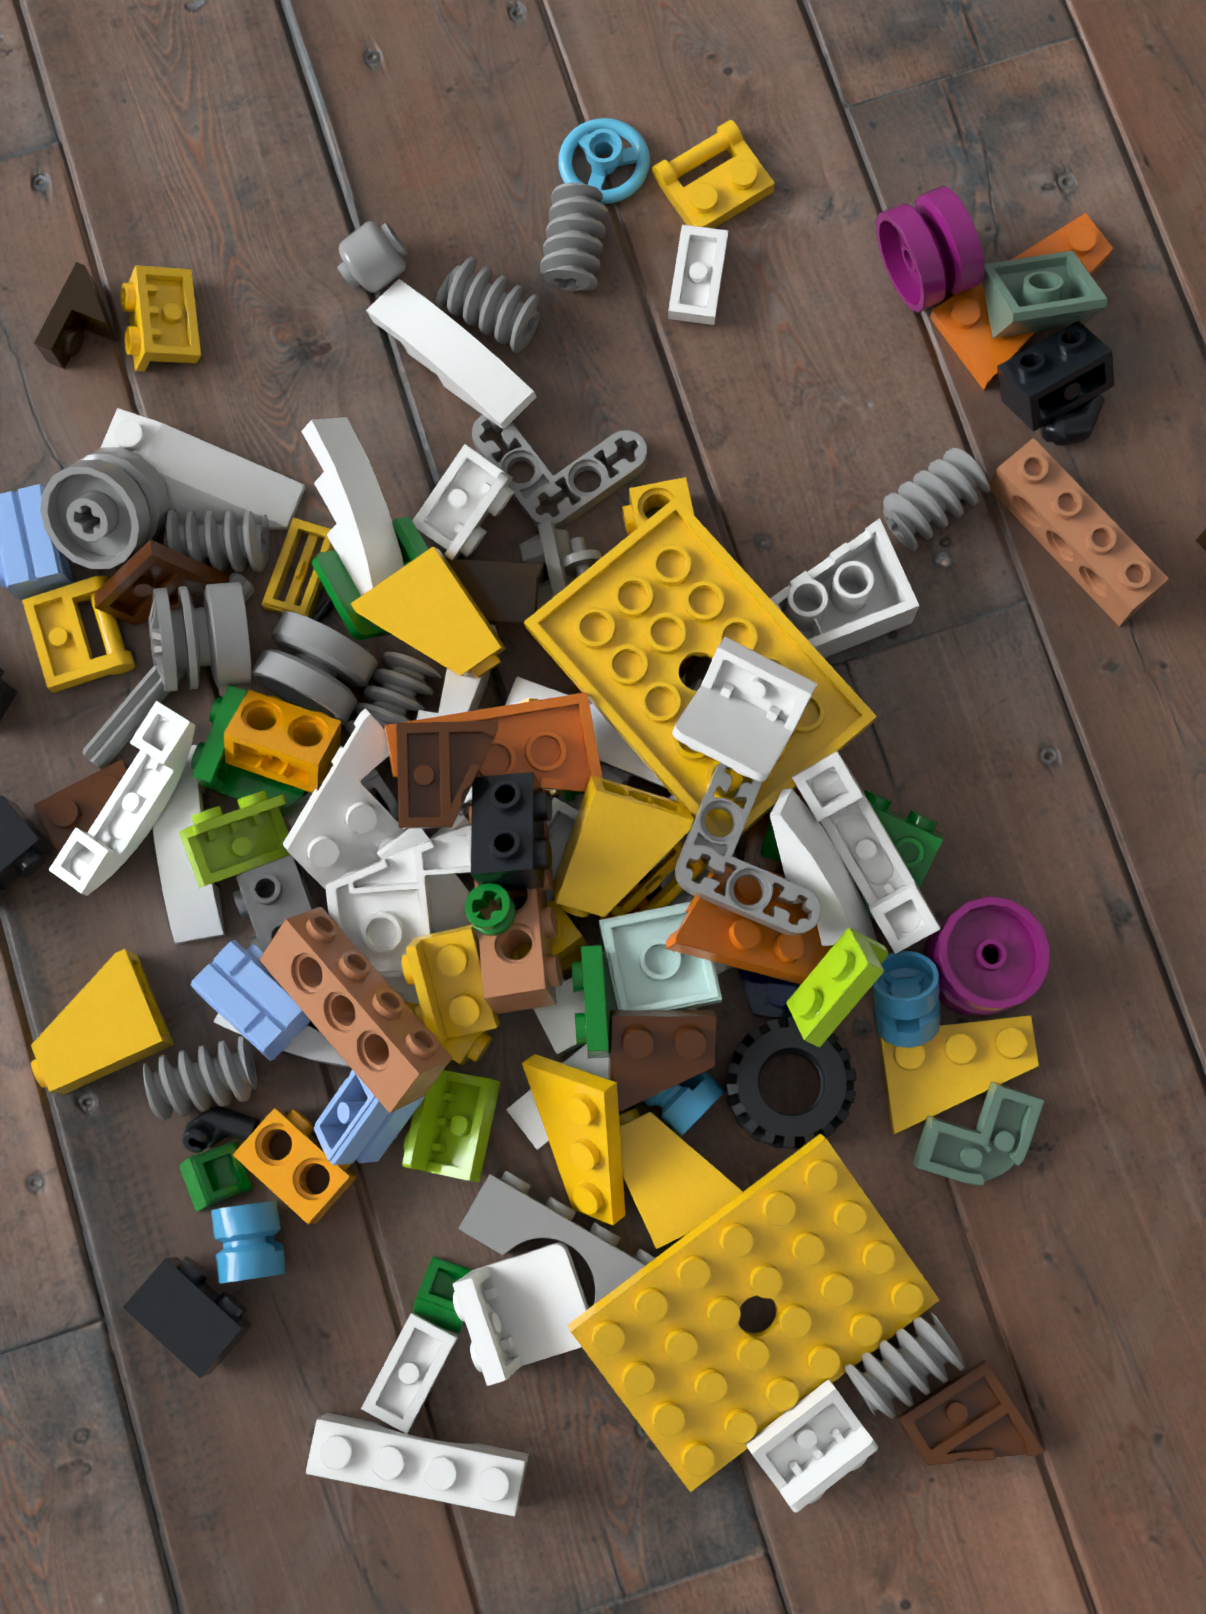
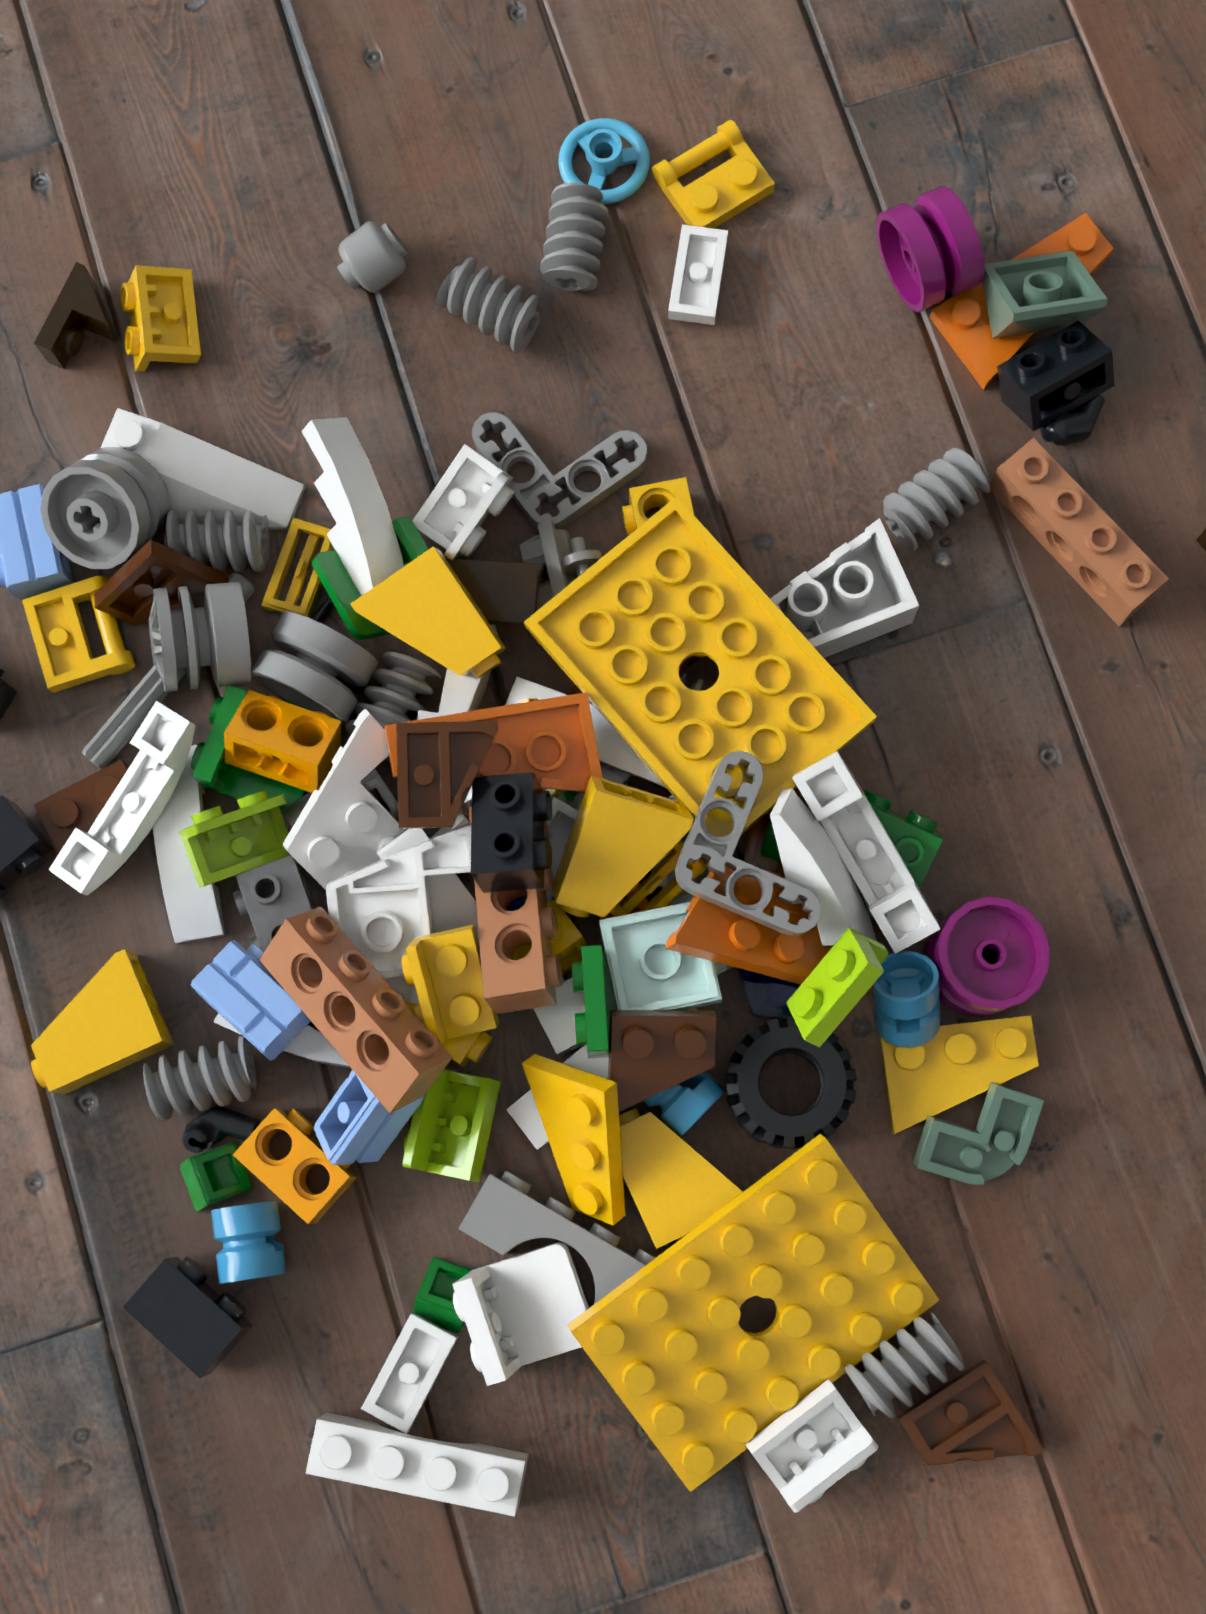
(452, 354): white slope -> none
(479, 899): green bush -> none
(744, 710): white bracket -> none

